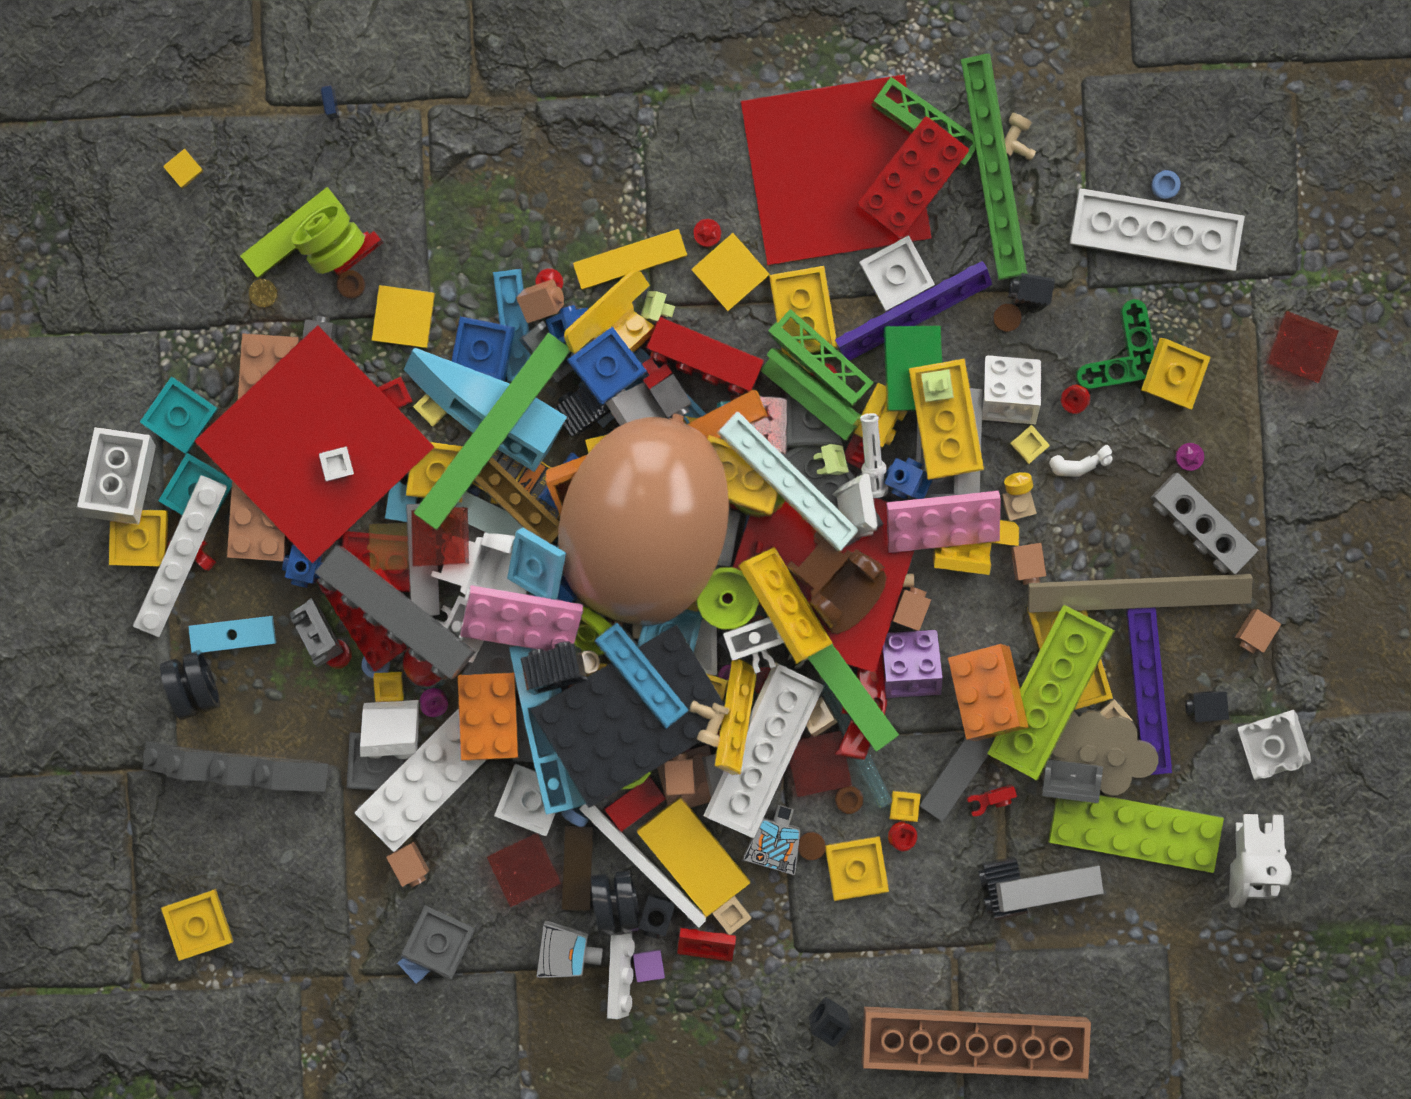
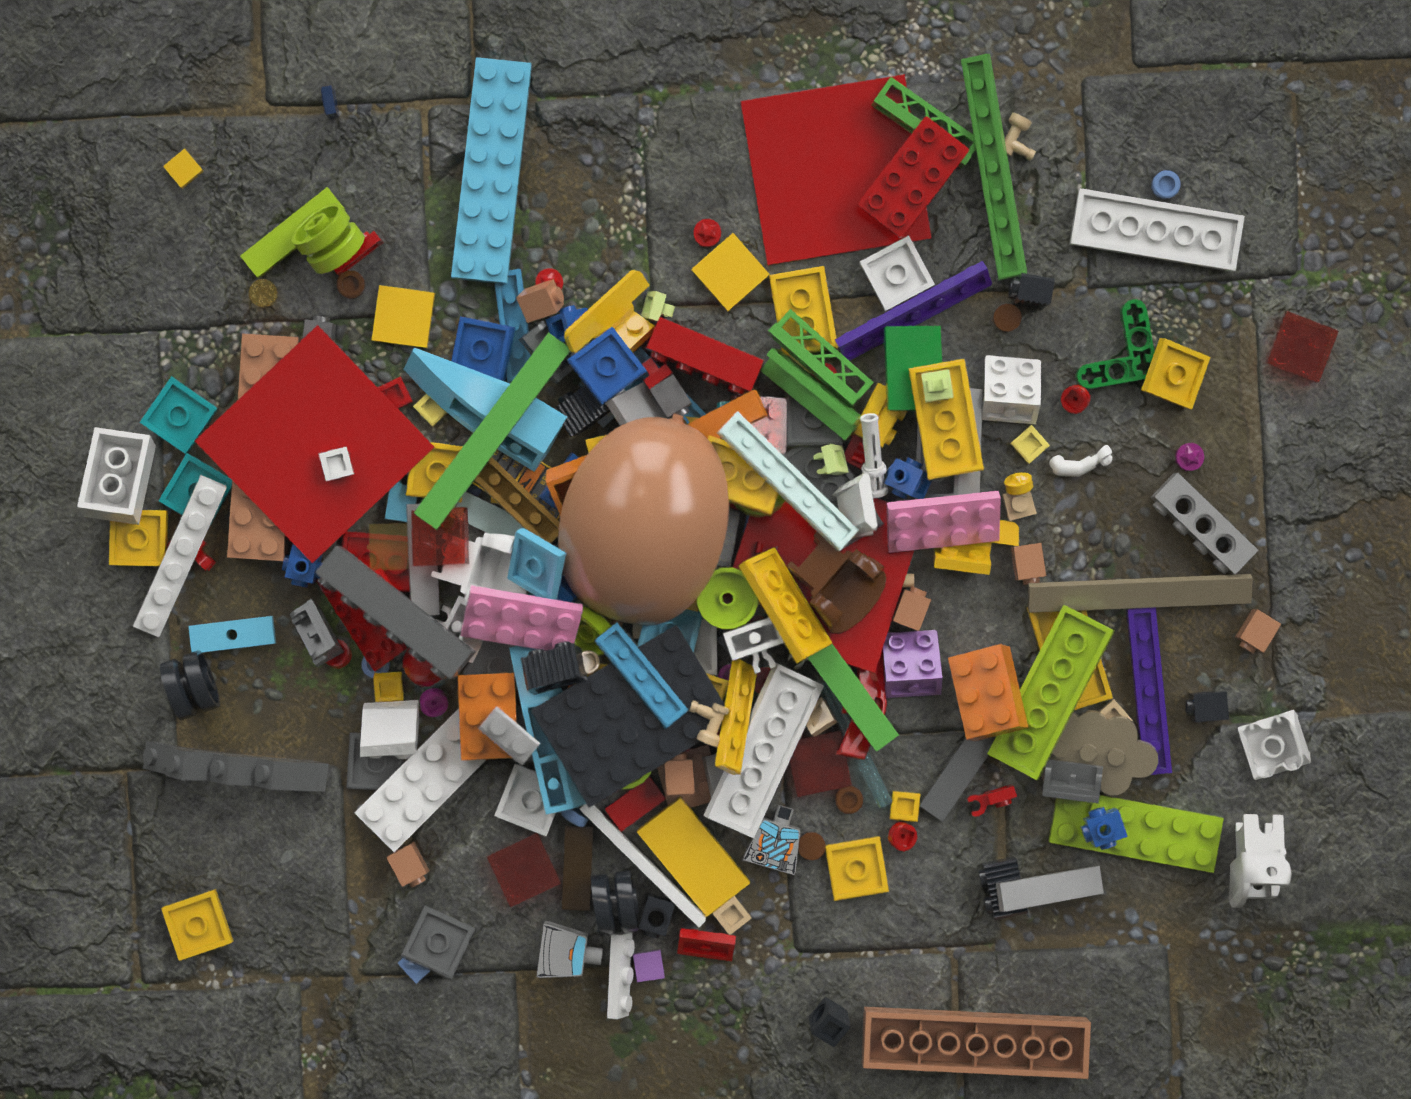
(491, 170): none -> medium azure plate
(509, 735): none -> light grey brick
(635, 256): yellow tile -> none
(1113, 829): none -> blue brick

